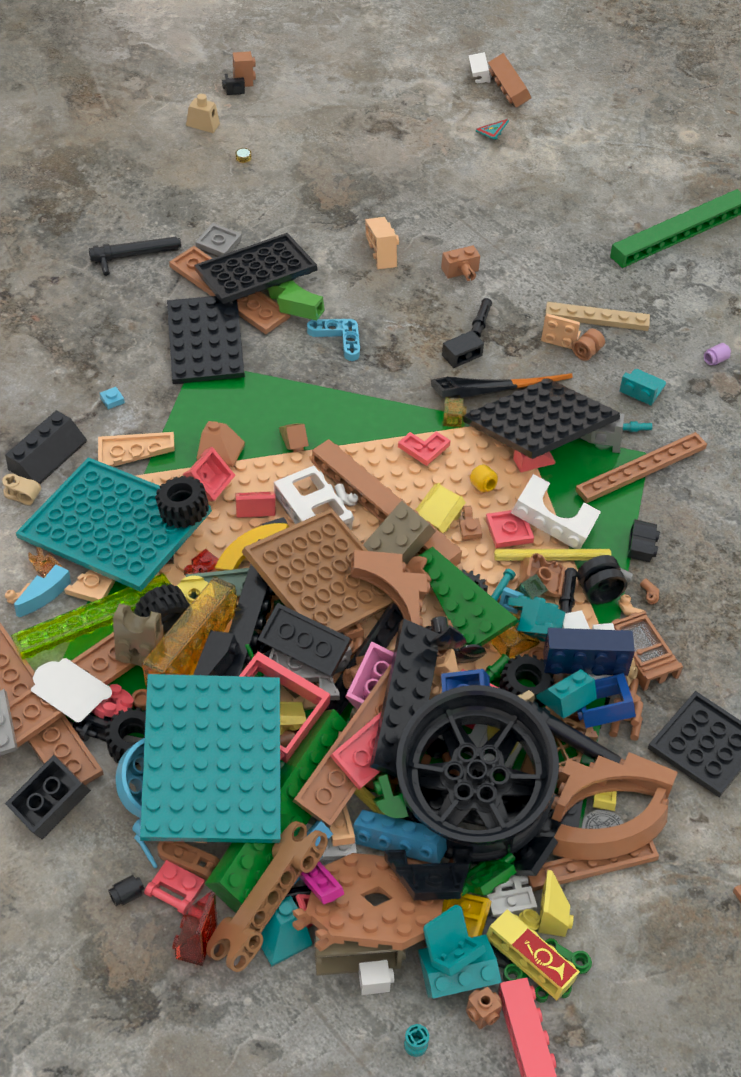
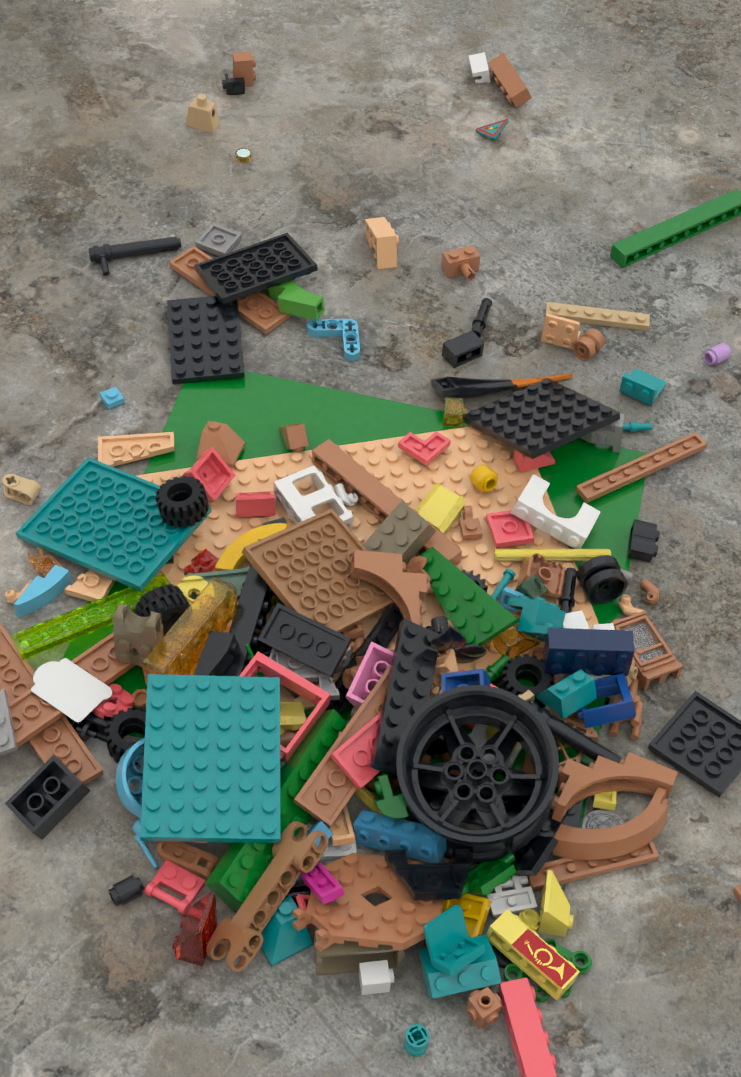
(45, 448): black slope -> none

